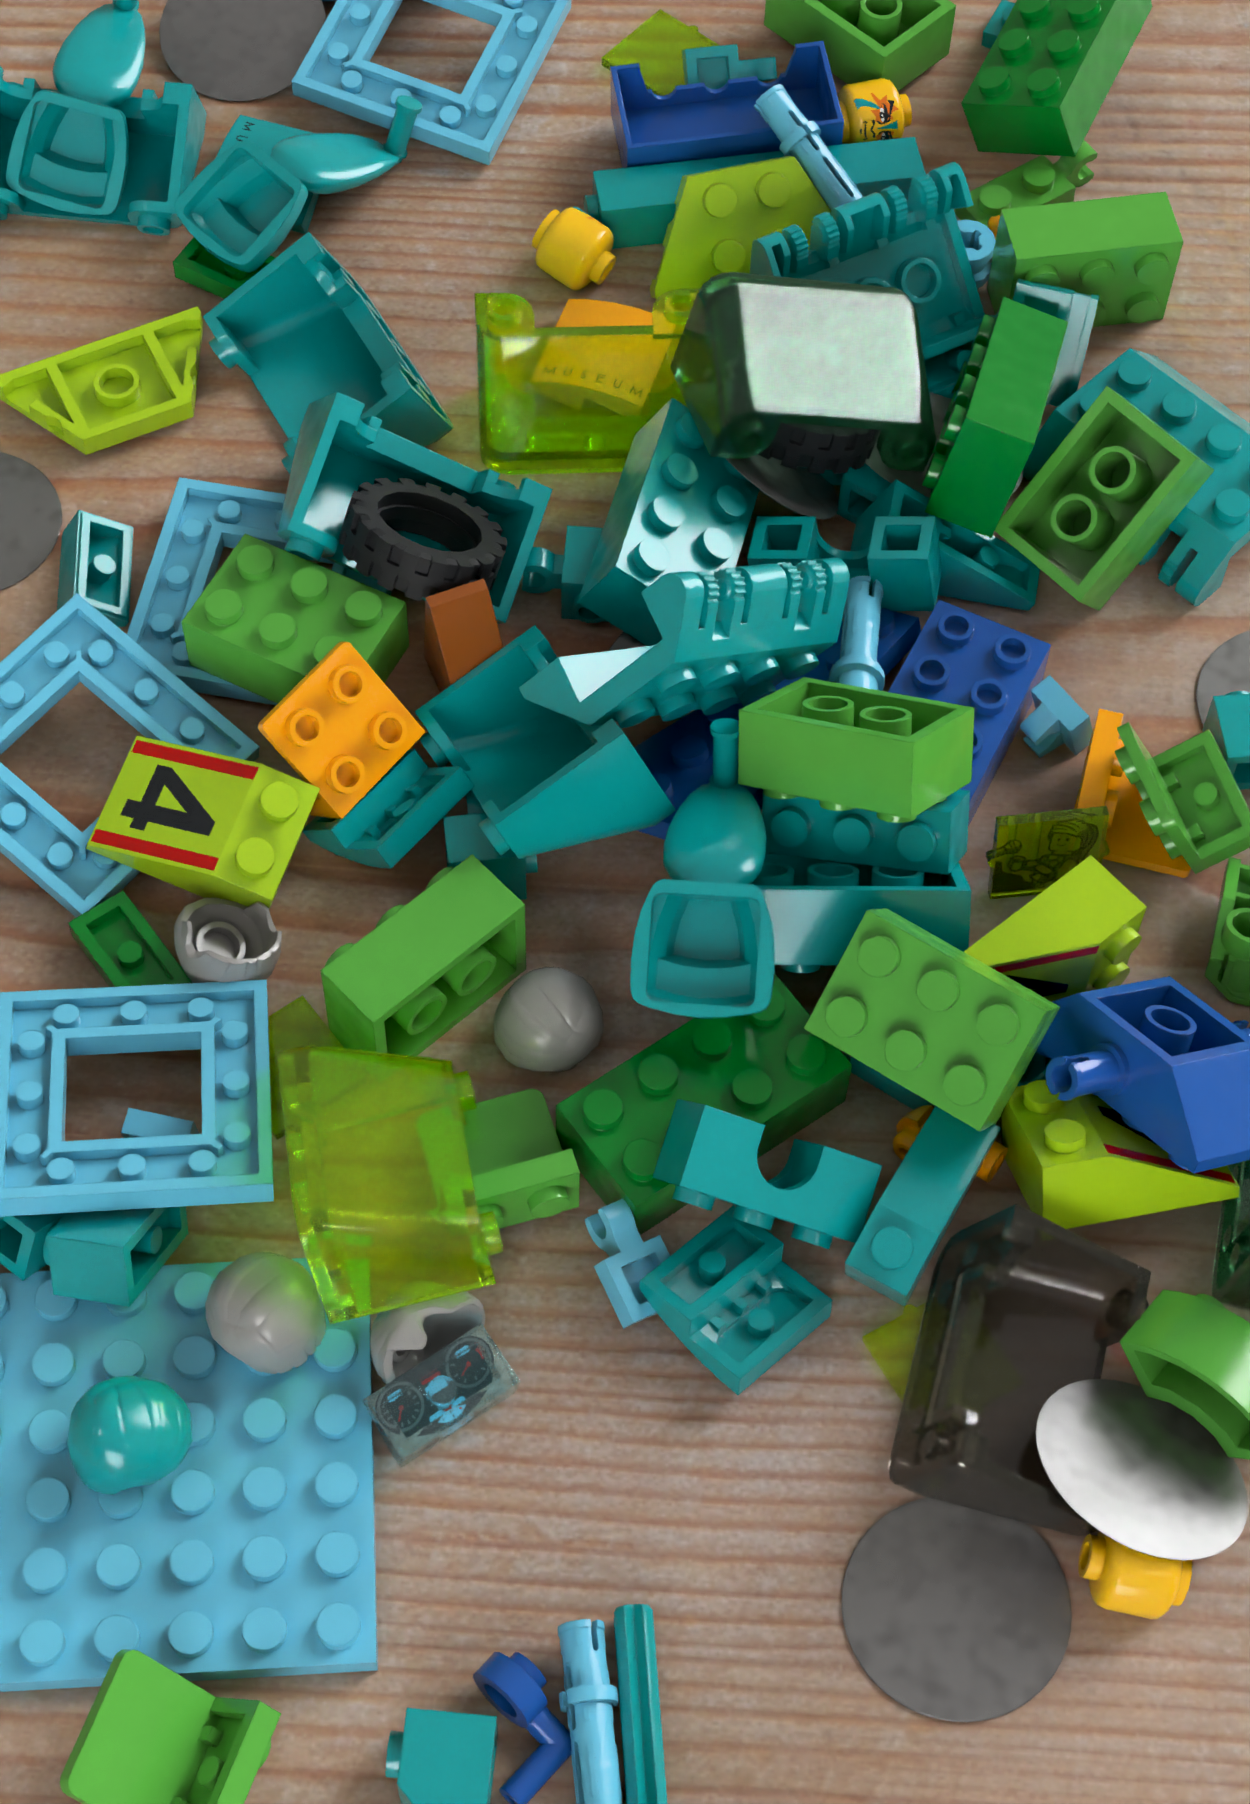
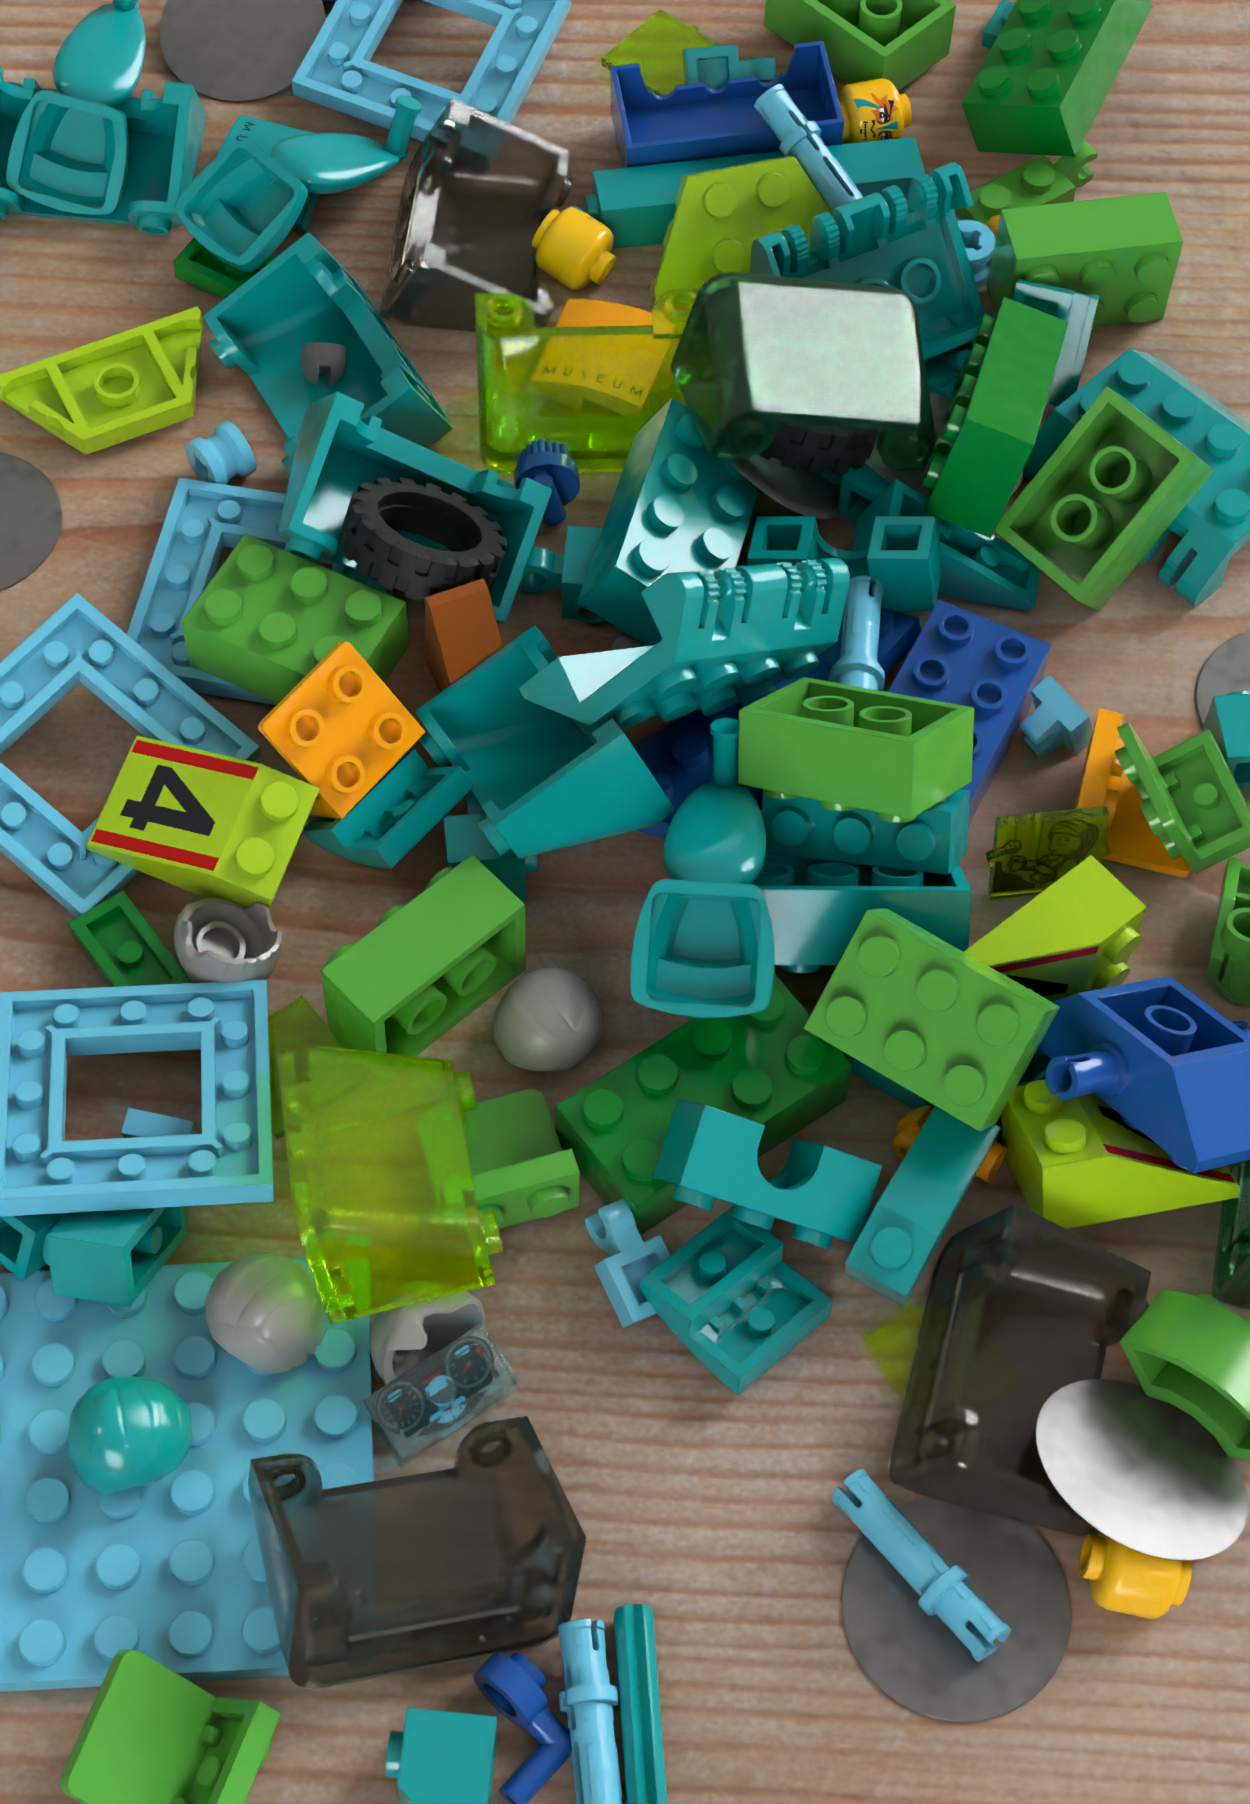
(97, 565): teal slope -> none
(221, 455): none -> medium azure wheel
(323, 359): none -> dark grey hinge
(419, 1562): none -> clear smoke windscreen
(471, 220): none -> clear smoke windscreen
(553, 468): none -> blue piece
(940, 1586): none -> medium azure pin

